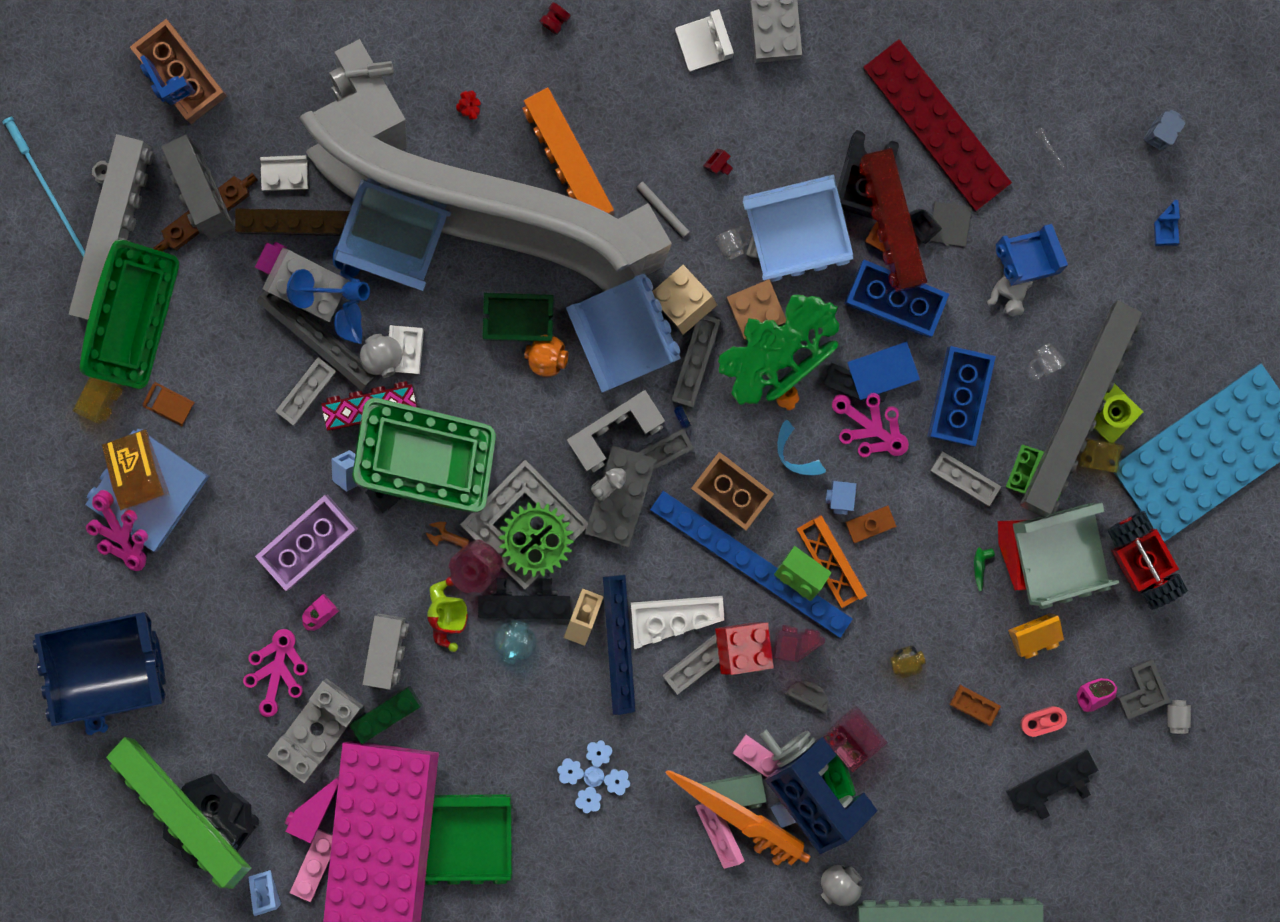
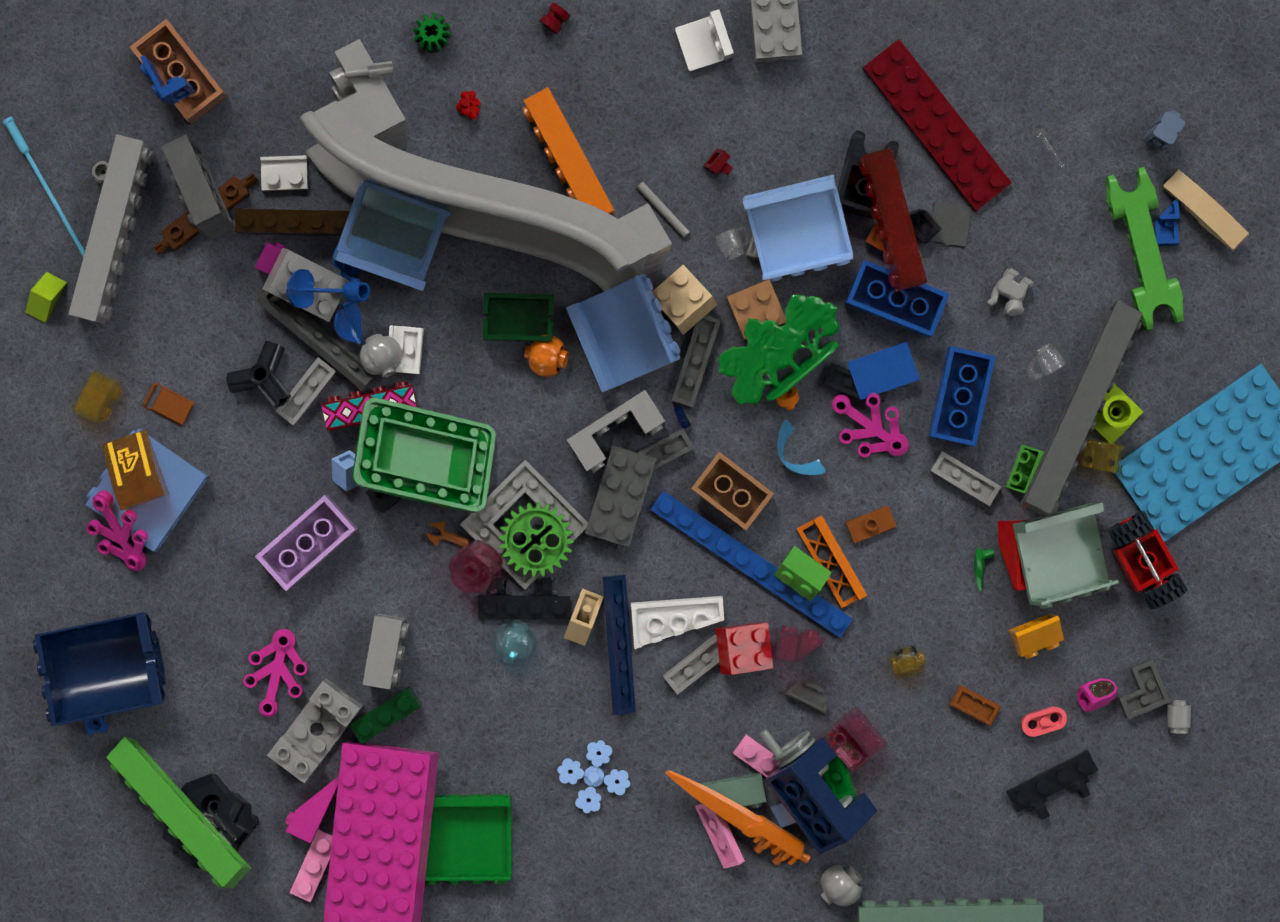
(44, 296): none -> lime slope
(128, 314): green wedge -> none
(263, 893): light blue slope -> none
(270, 385): none -> black piece
(319, 613): dark pink rock -> none
(432, 40): none -> green gear
(446, 615): lime piece -> none
(613, 480): light grey animal -> none
(841, 497): medium blue brick -> none
(1031, 256): blue panel -> none
(1134, 210): none -> bright green piece
(1206, 210): none -> tan slope

